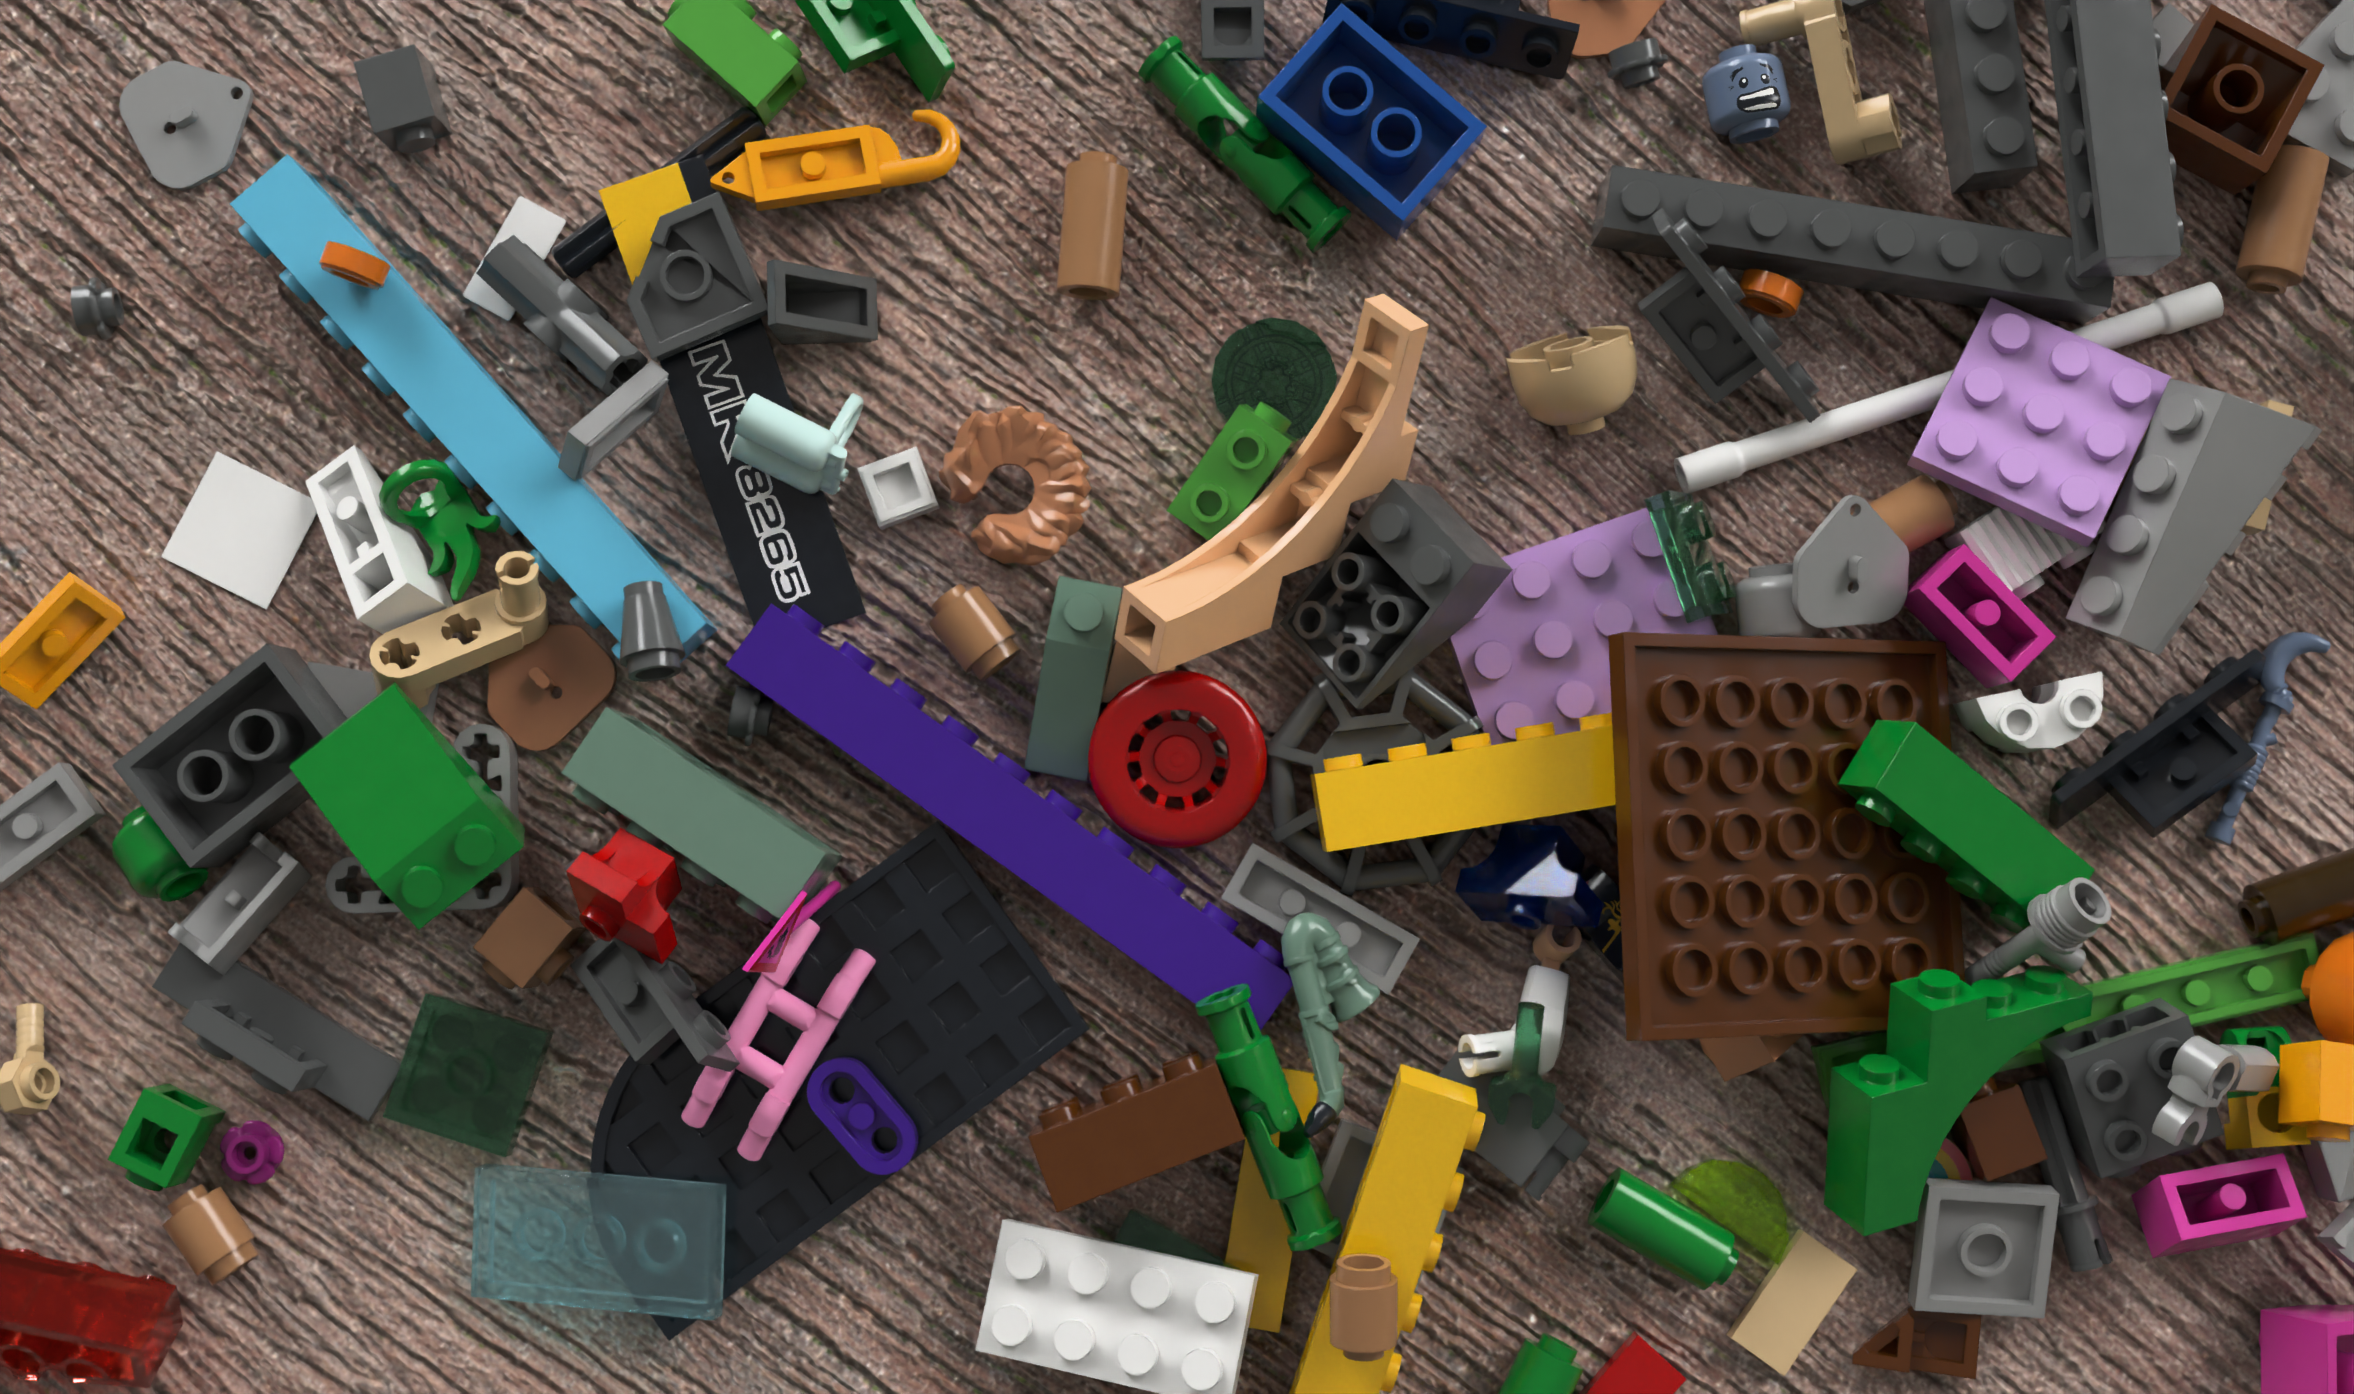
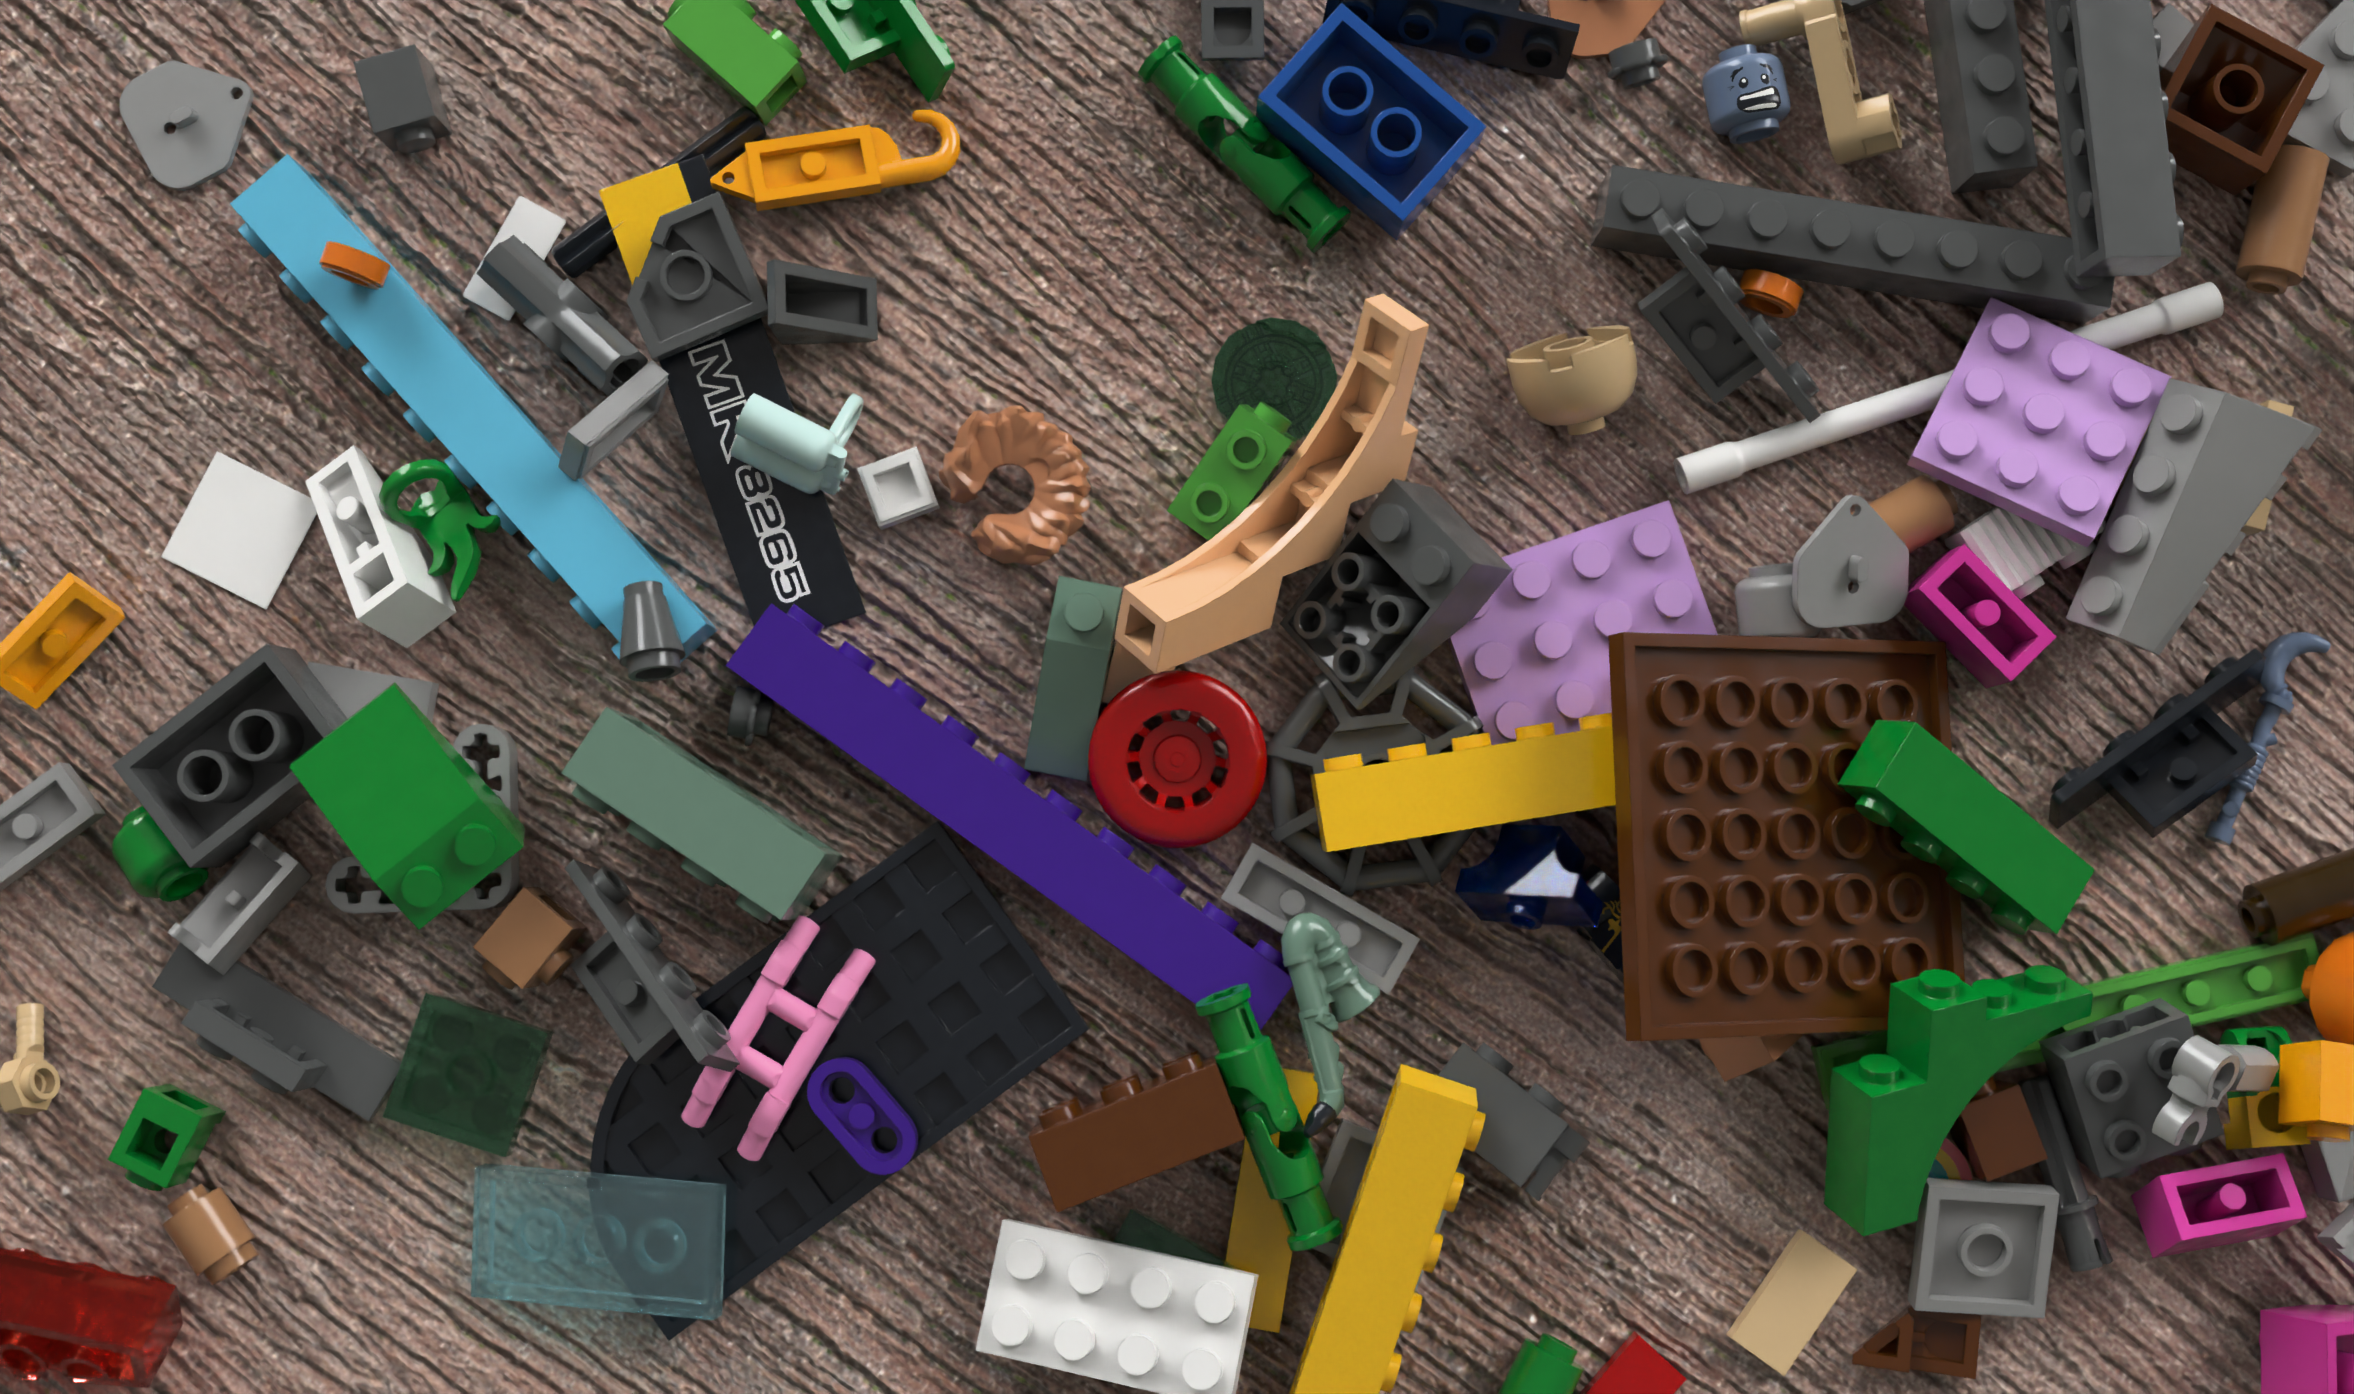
(96, 308): dark grey plate -> none
(268, 1149): magenta plate -> none
(498, 620): tan beam -> none
(524, 682): nougat piece -> none
(627, 894): red brick -> none
(771, 949): dark pink piece -> none
(974, 631): medium nougat brick -> none
(1092, 227): medium nougat brick -> none
(1363, 1306): medium nougat brick -> none
(1524, 1074): clear green bar -> none
(1542, 985): white arm -> none
(1664, 1230): green brick -> none
(1683, 537): clear green plate -> none
(1740, 1201): clear neon green tile -> none
(2050, 719): white cylinder -> none
(2056, 931): light grey piece -> none

